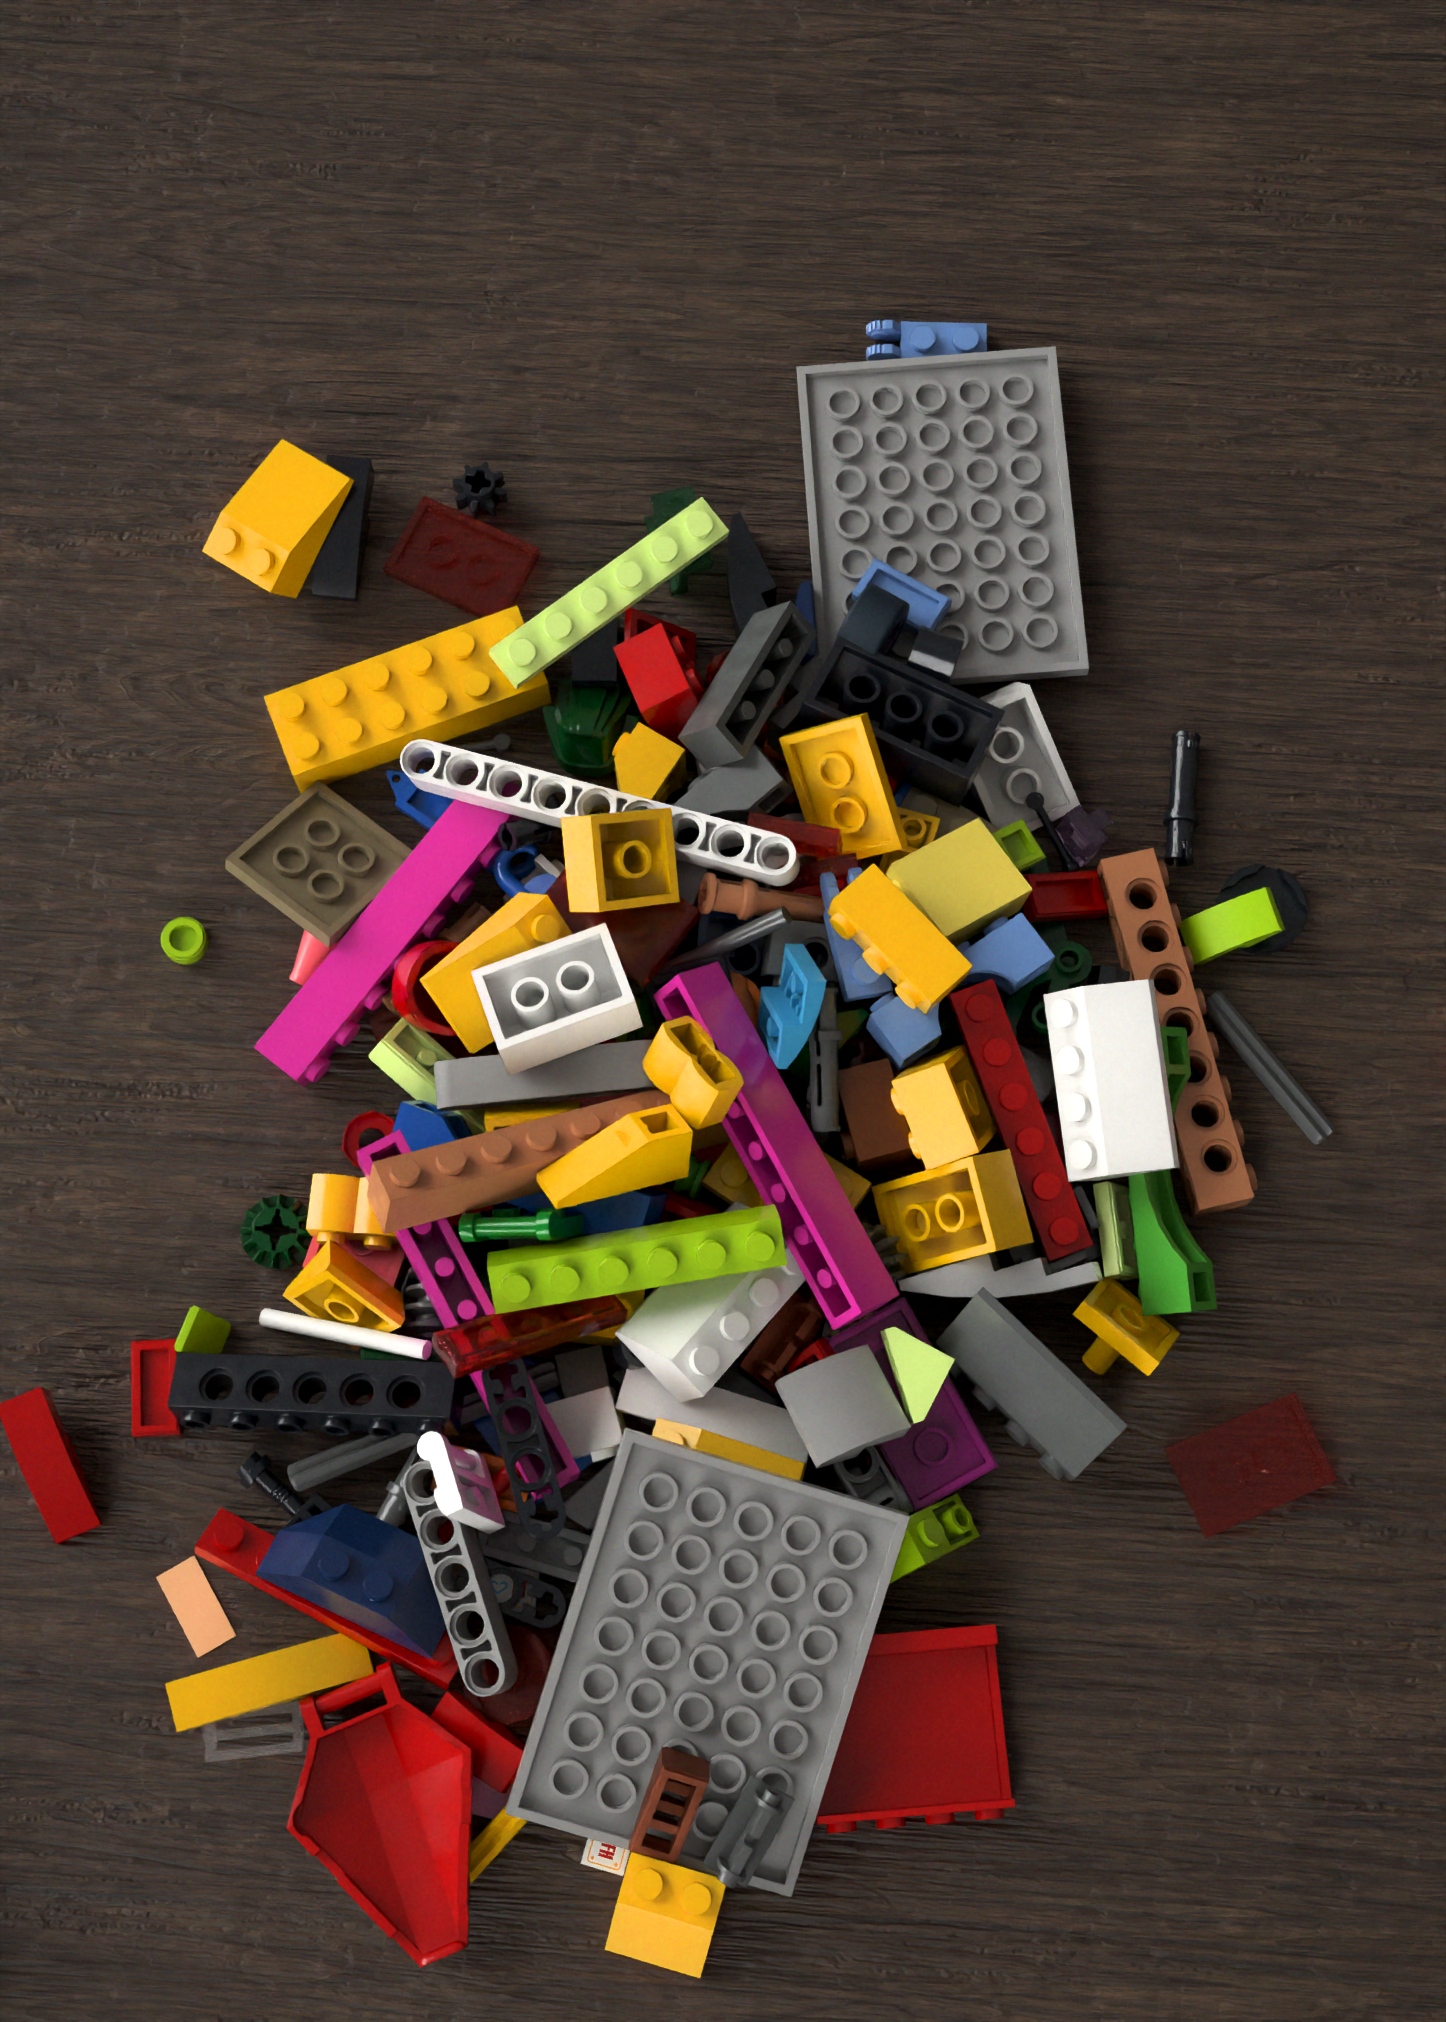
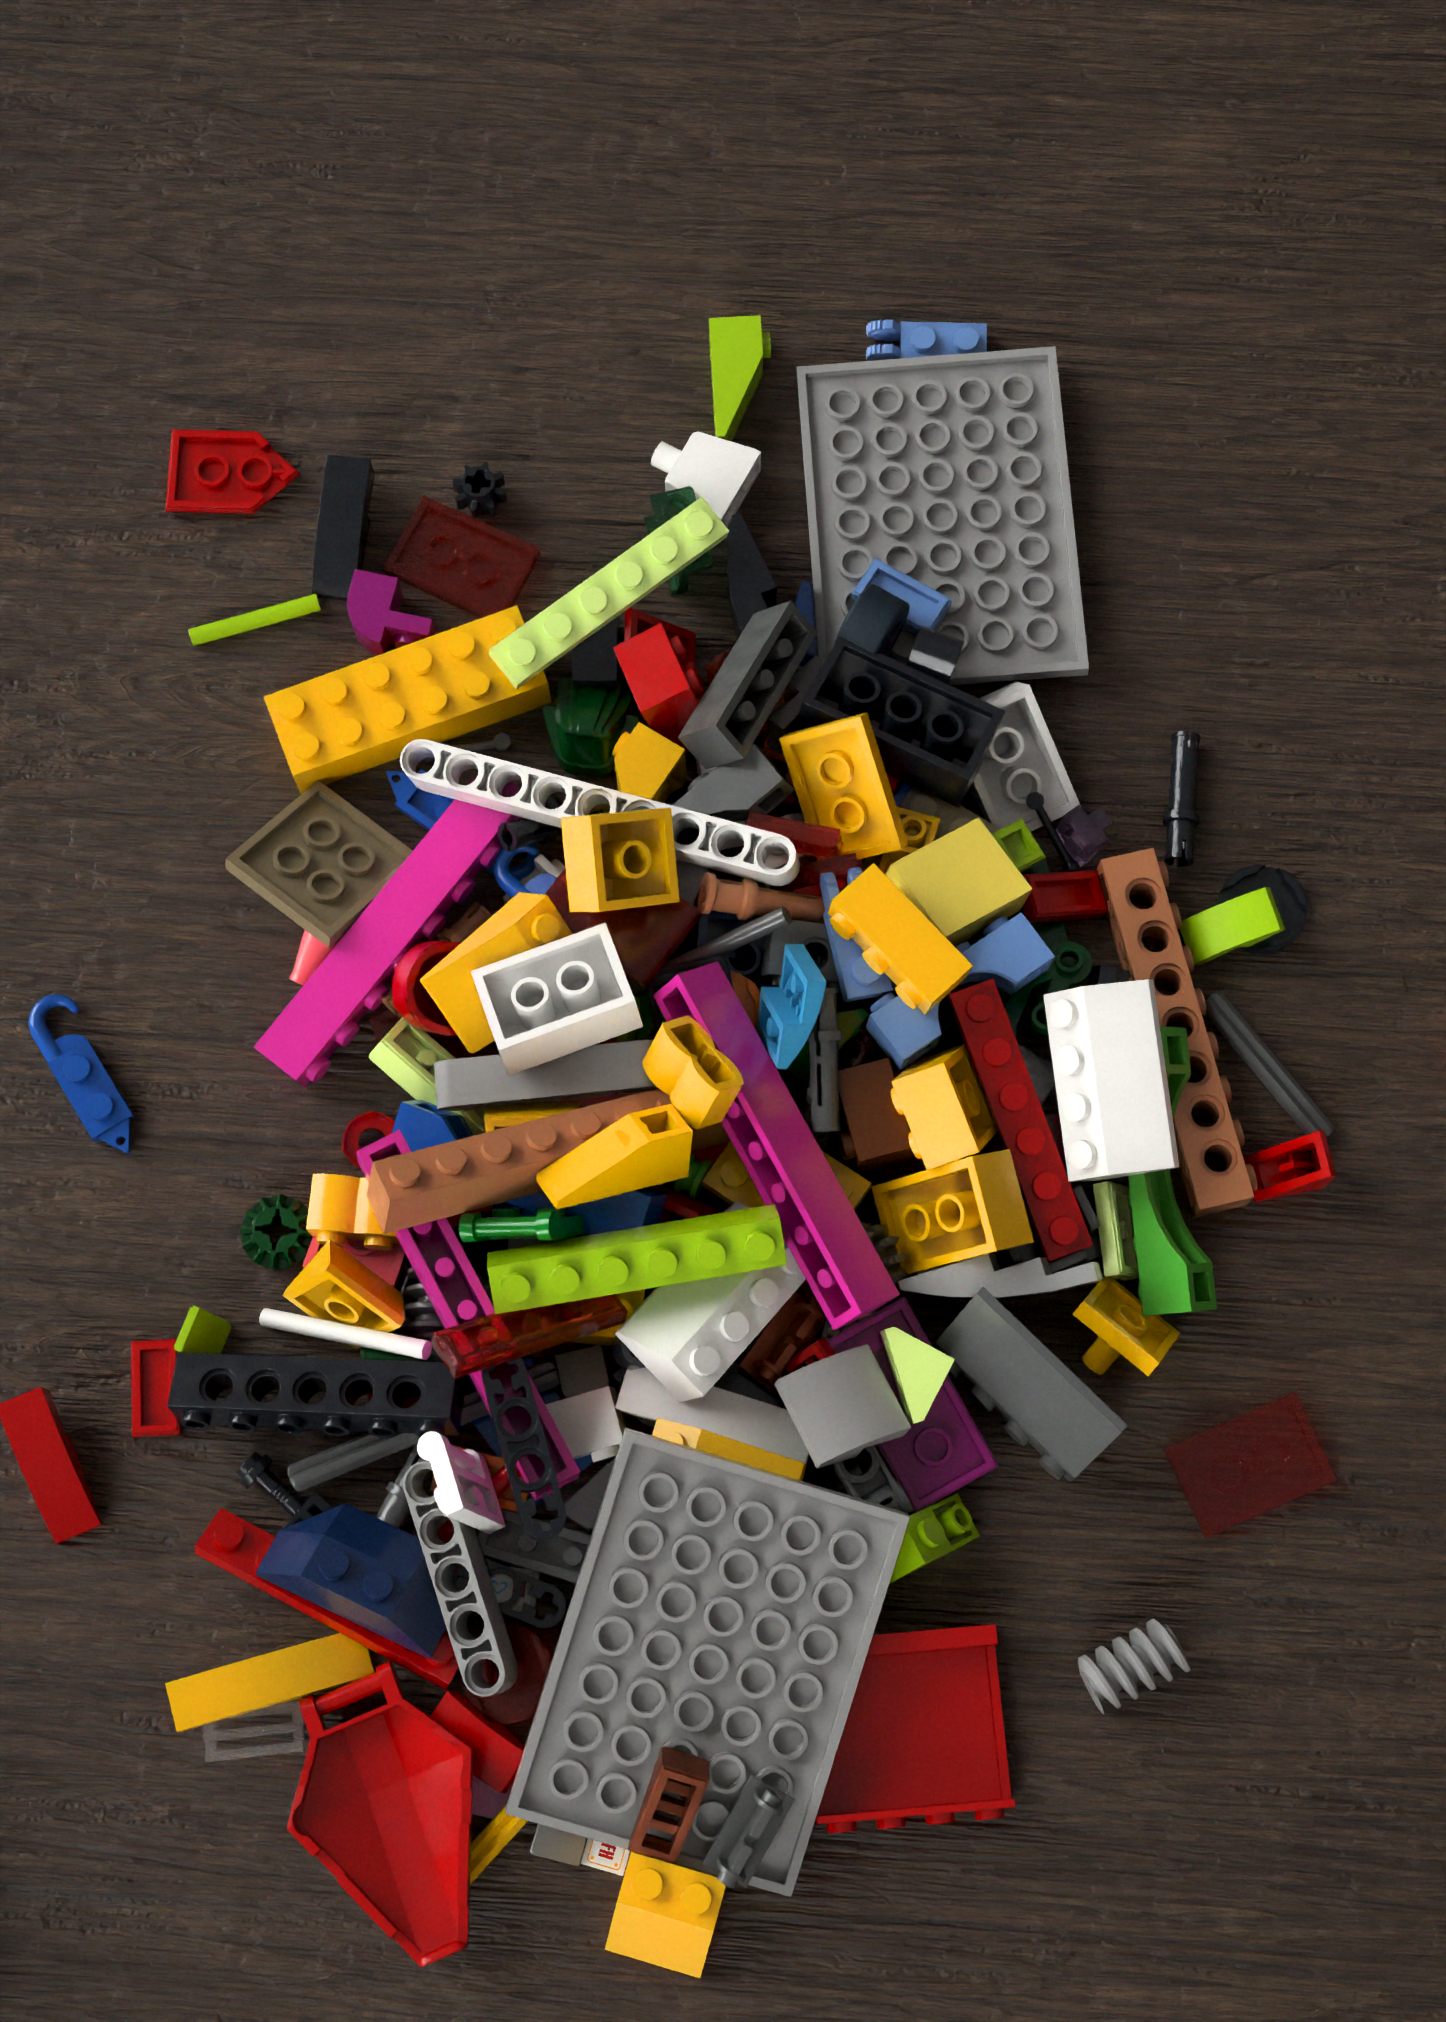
(83, 1077): none -> blue plate
(184, 940): lime tile -> none
(196, 1606): light nougat sticker -> none
(223, 472): none -> red tile
(254, 619): none -> lime bar
(279, 519): yellow slope -> none
(375, 614): none -> magenta brick
(558, 1845): none -> light grey slope
(713, 468): none -> white torso
(736, 368): none -> lime slope
(1132, 1663): none -> light grey piece
(1292, 1167): none -> red slope

